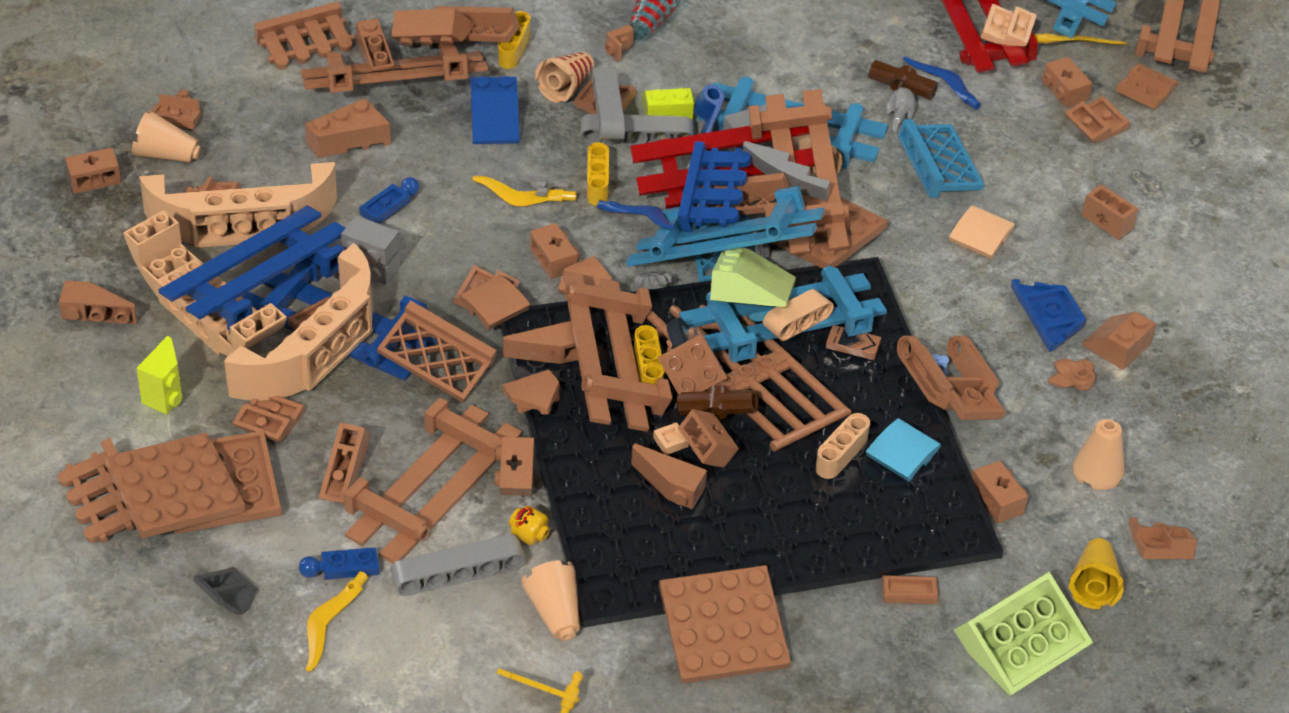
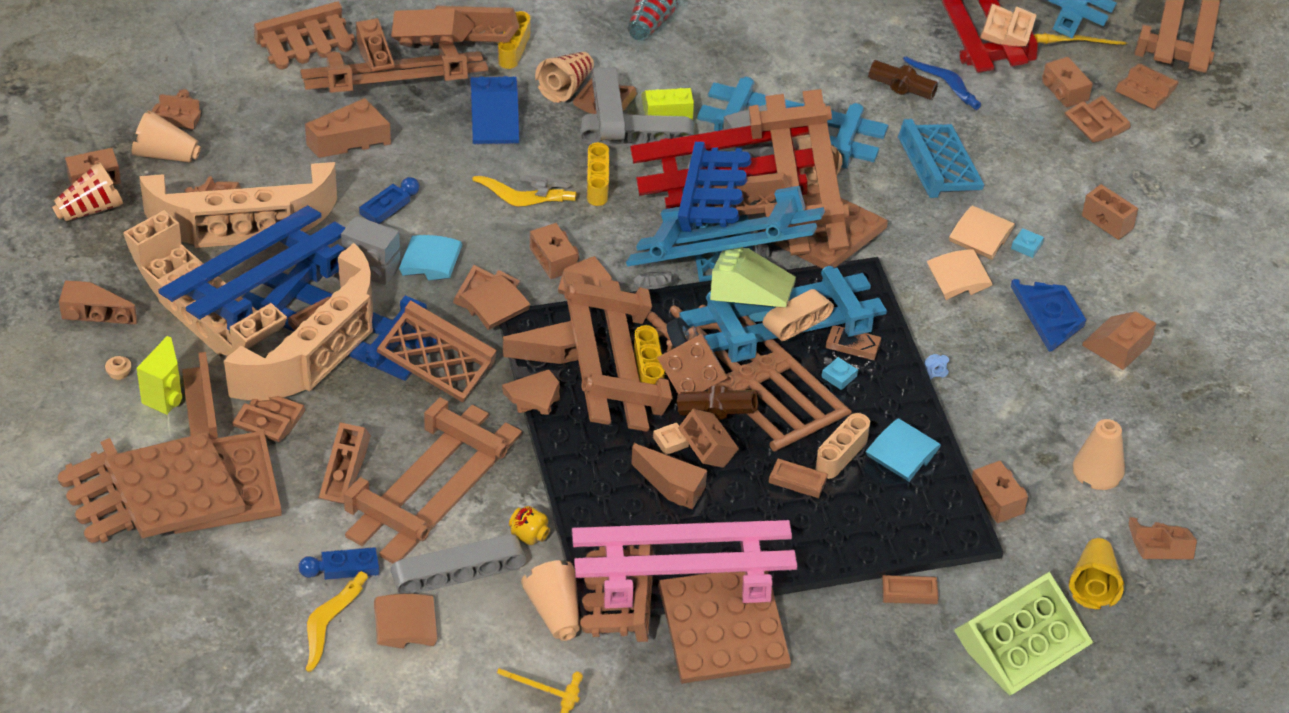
(88, 195): none -> light nougat cone
(118, 367): none -> light nougat plate
(199, 399): none -> nougat fence
(228, 589): dark grey slope -> none
(405, 619): none -> nougat slope
(430, 255): none -> medium azure slope
(517, 481): nougat brick -> none
(619, 40): nougat bracket -> none
(625, 622): none -> nougat fence
(652, 212): blue piece -> none
(708, 105): blue door -> none
(752, 561): none -> bright pink fence
(776, 161): light grey slope -> none
(798, 478): none -> nougat tile
(839, 373): none -> medium azure plate
(900, 102): light grey piece -> none
(959, 272): none -> light nougat slope
(968, 395): nougat plate -> none
(1027, 243): none -> medium azure plate
(1074, 374): nougat plate -> none

